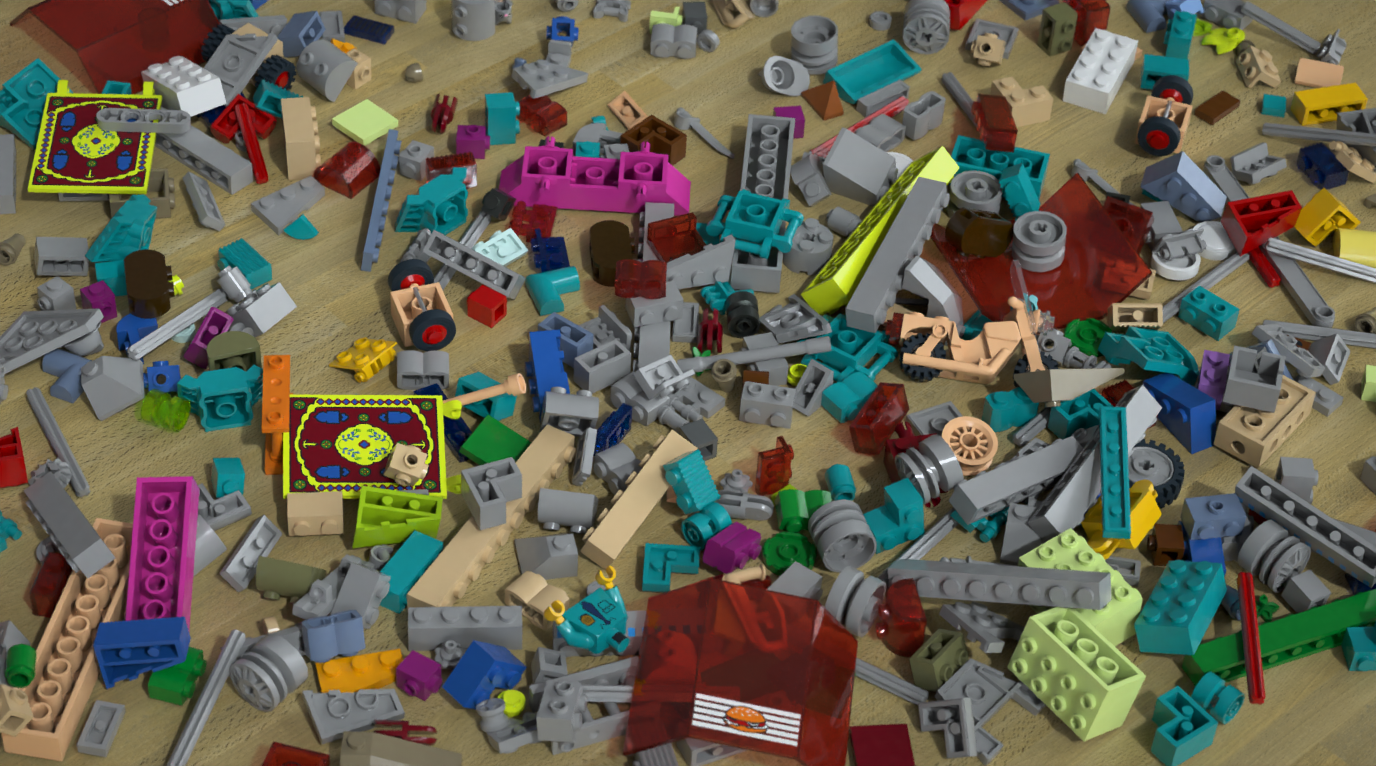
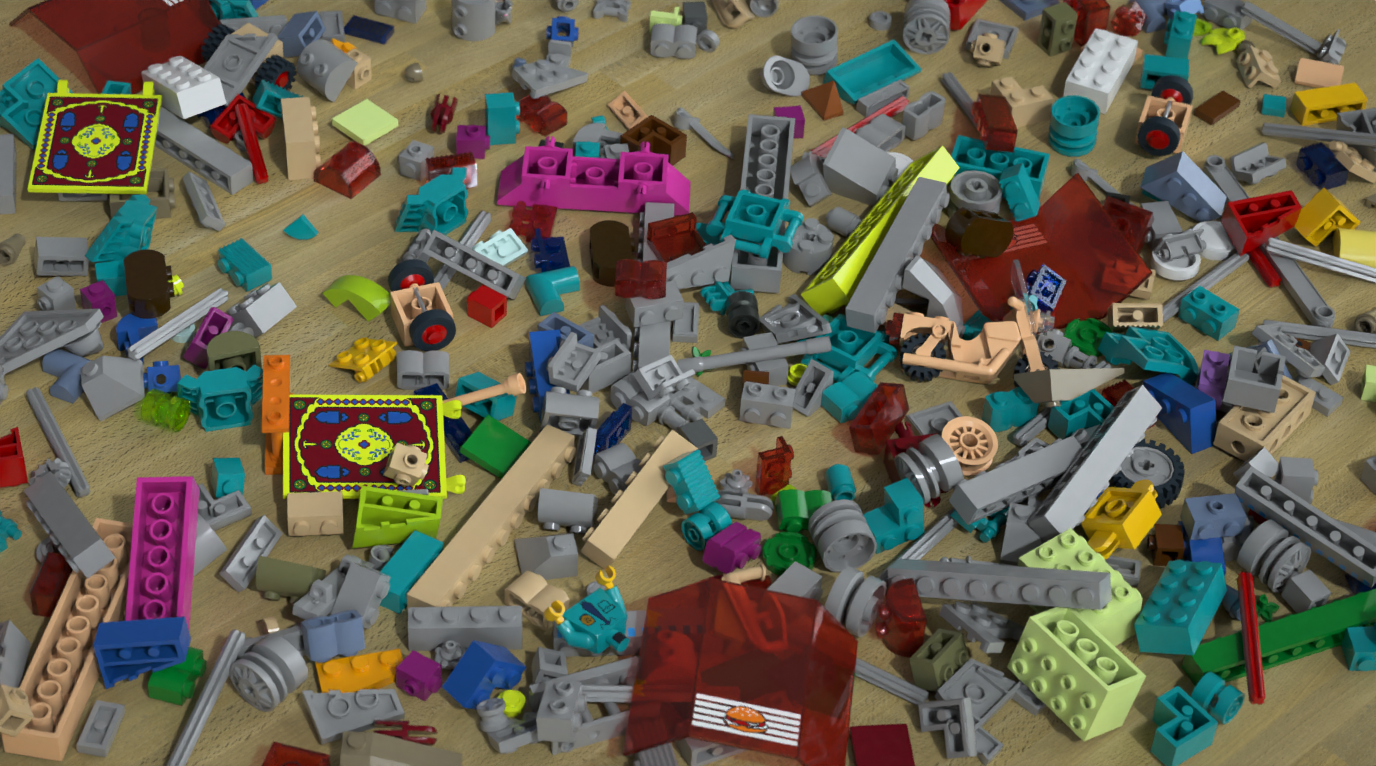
(20, 665): green brick -> none
(178, 120): light grey beam -> none
(234, 283): light grey brick -> none
(286, 204): light grey wing -> none
(363, 293): none -> lime brick
(380, 206): sand blue plate -> none
(489, 488): light grey brick -> none
(497, 203): pearl dark grey brick -> none
(572, 364): none -> light grey bracket
(664, 559): teal plate -> none
(710, 331): dark red arm -> none
(724, 374): dark tan cone -> none
(1039, 241): light grey wheel -> none
(1045, 286): none -> clear blue bracket
(1073, 125): none -> teal wheel
(1114, 473): teal tile -> none
(1128, 19): none -> clear red brick
(1261, 461): none -> light grey brick

